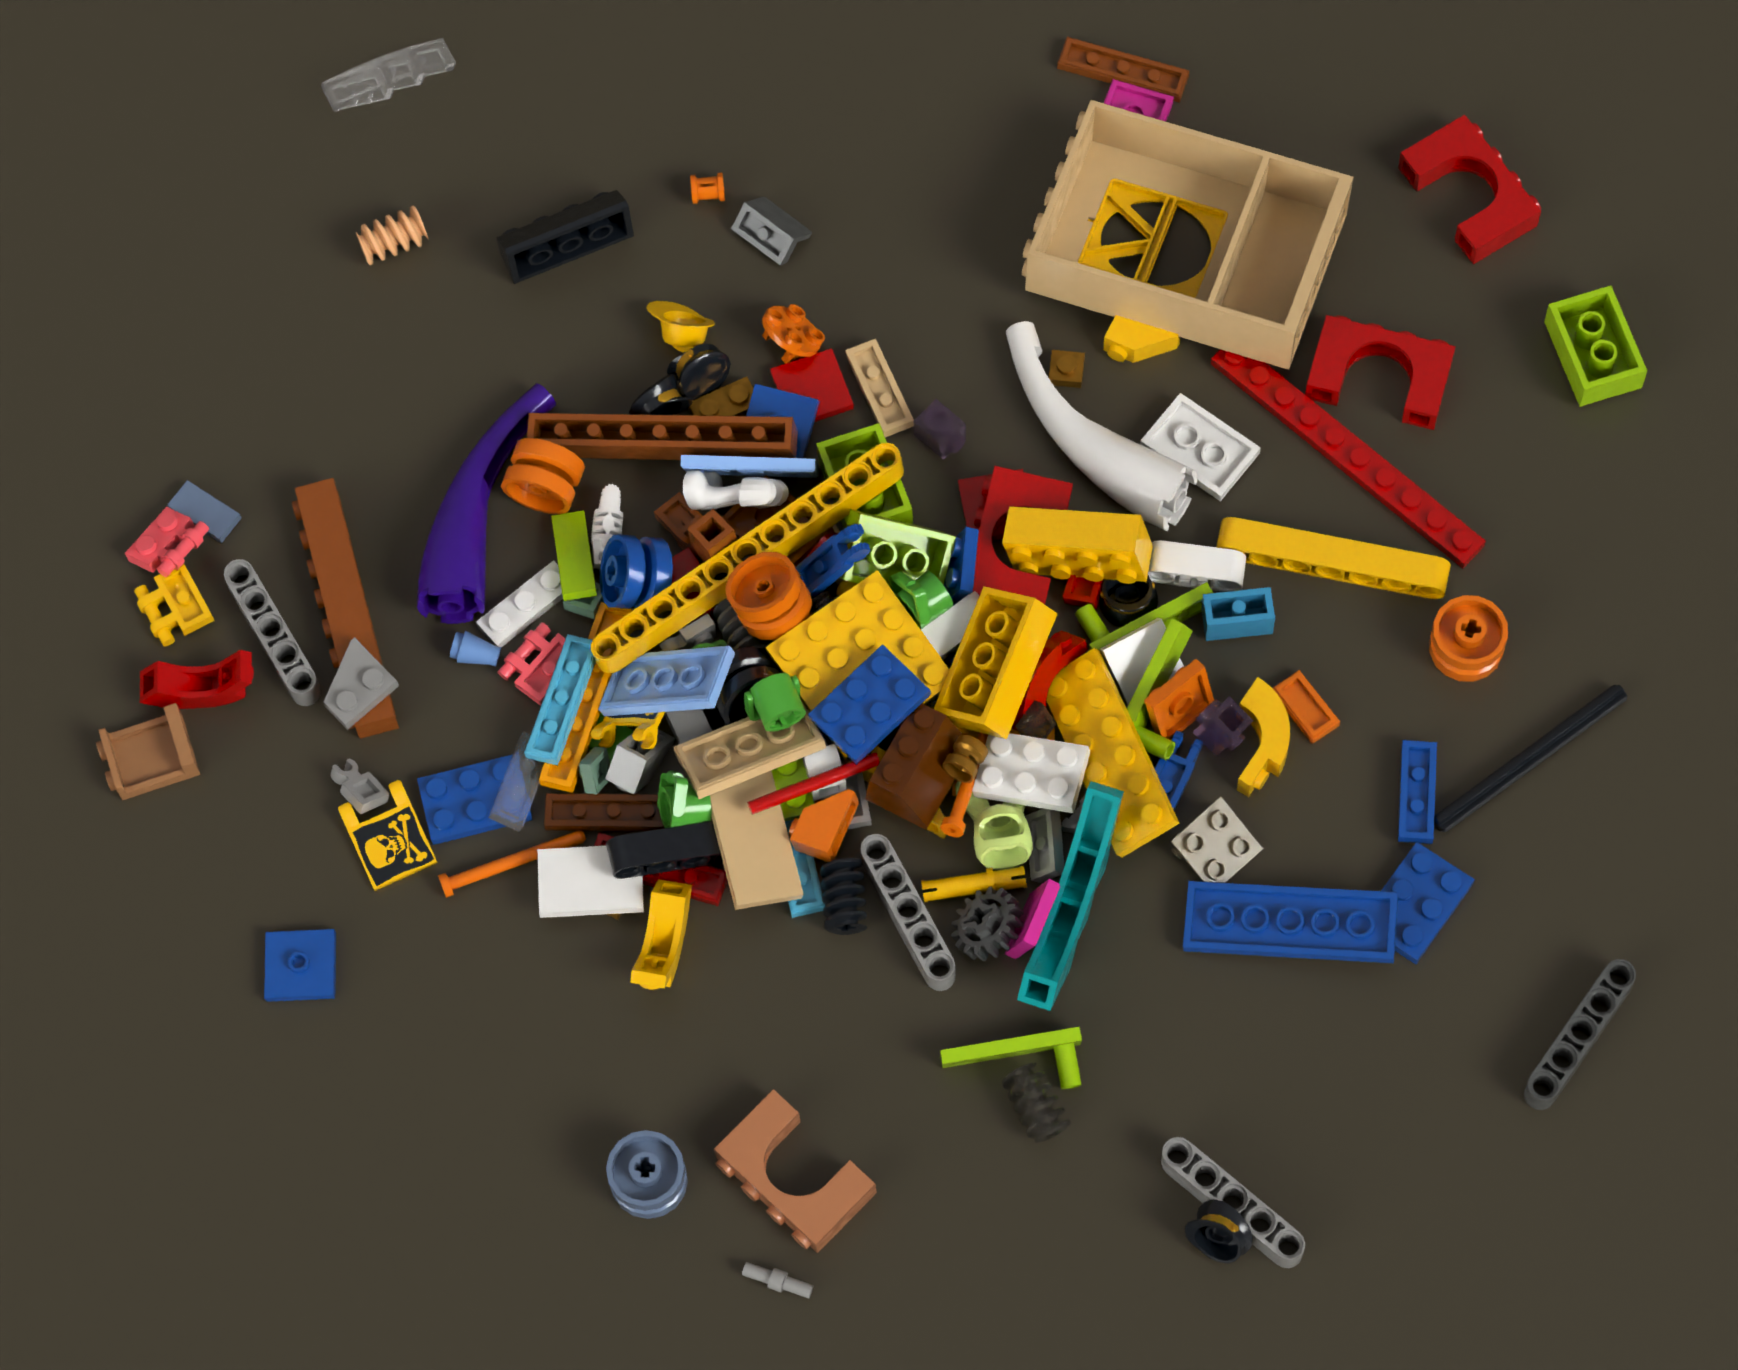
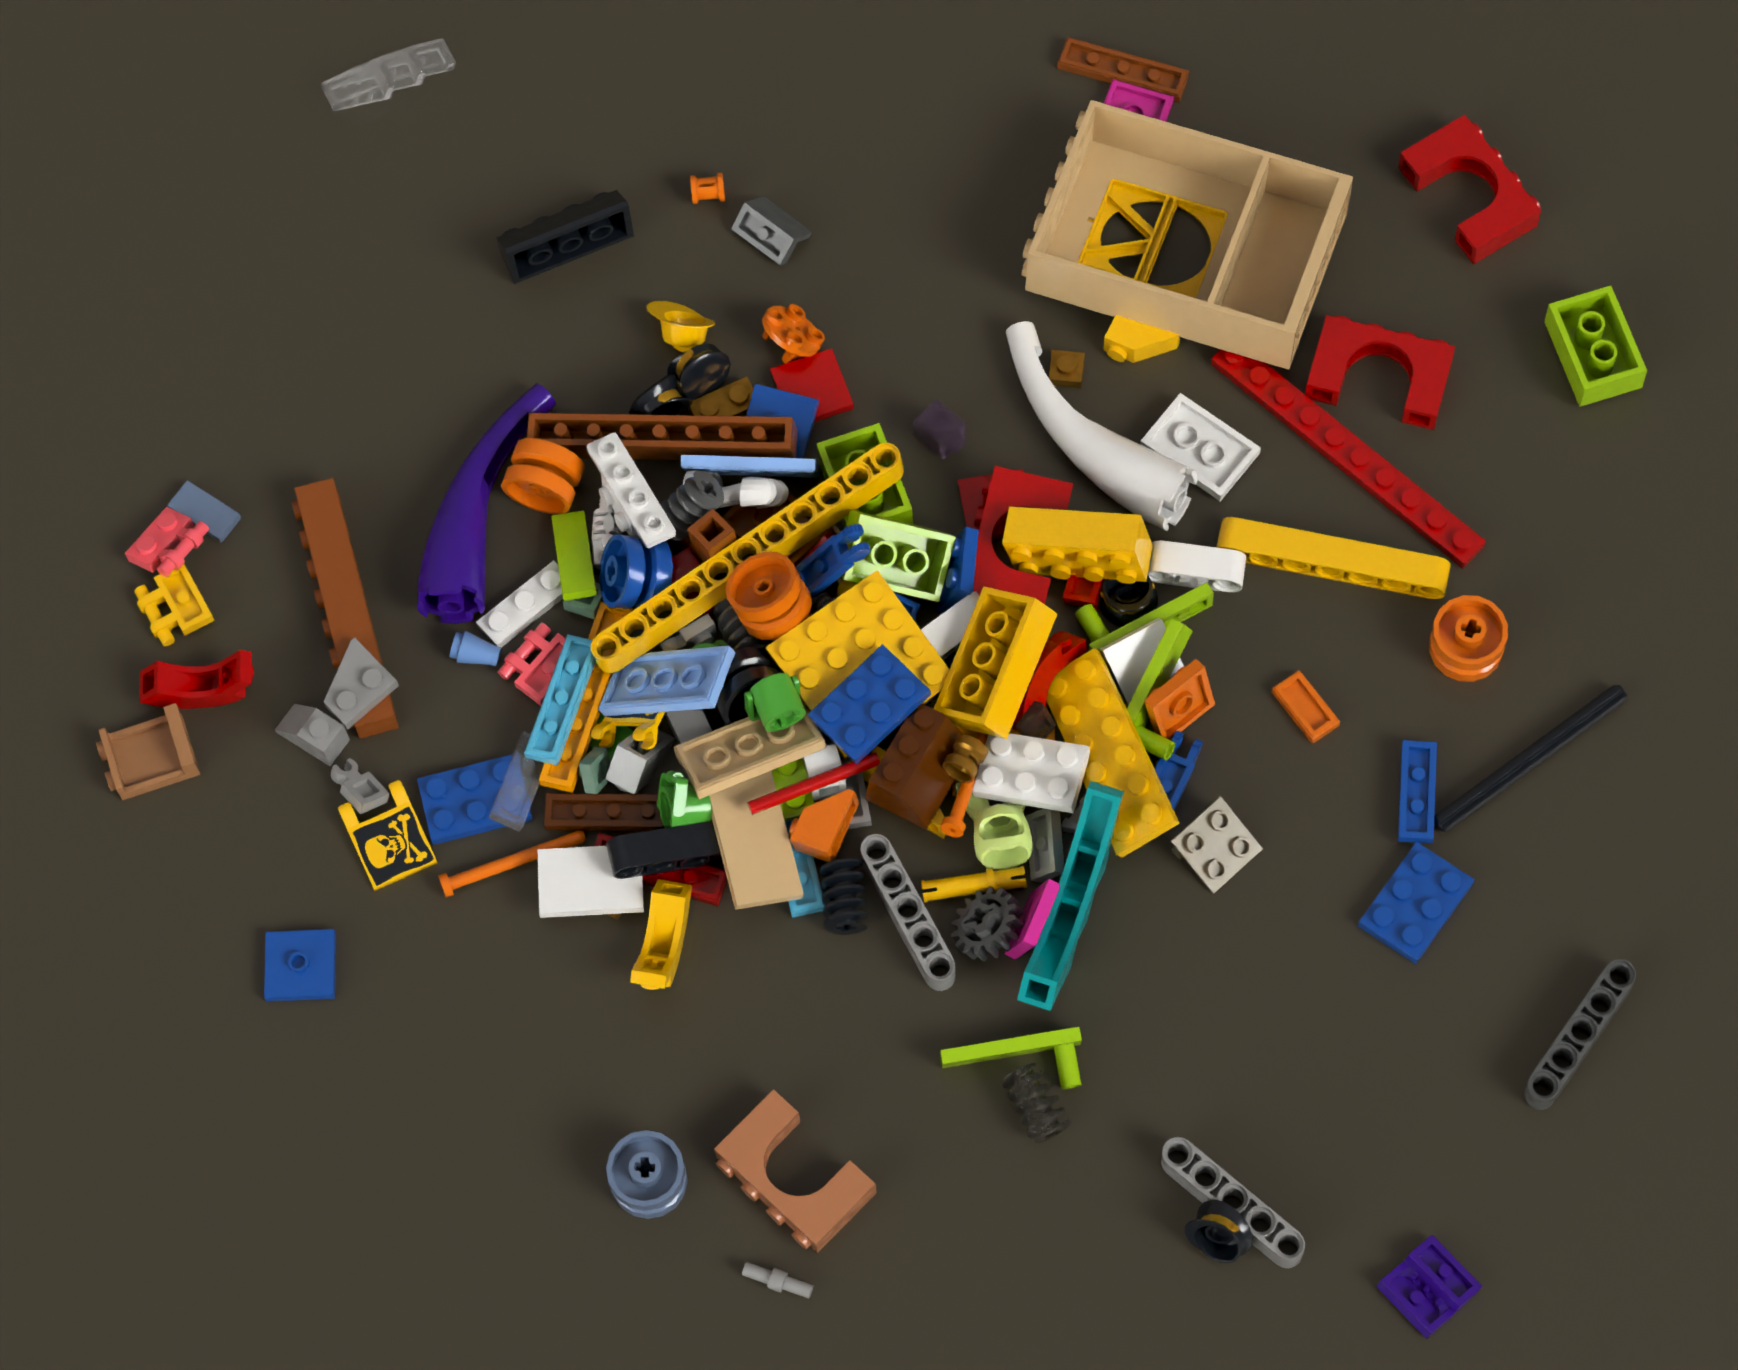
(275, 646): light grey beam -> none
(314, 732): none -> light grey slope
(392, 235): light nougat piece -> none
(629, 493): none -> white bracket
(692, 502): none -> dark grey piece
(879, 387): tan plate -> none
(922, 598): bright green piece -> none
(1222, 725): clear purple brick -> none
(1238, 614): dark azure brick -> none
(1273, 731): yellow arch -> none
(1290, 922): blue plate -> none
(1429, 1286): none -> dark purple slope

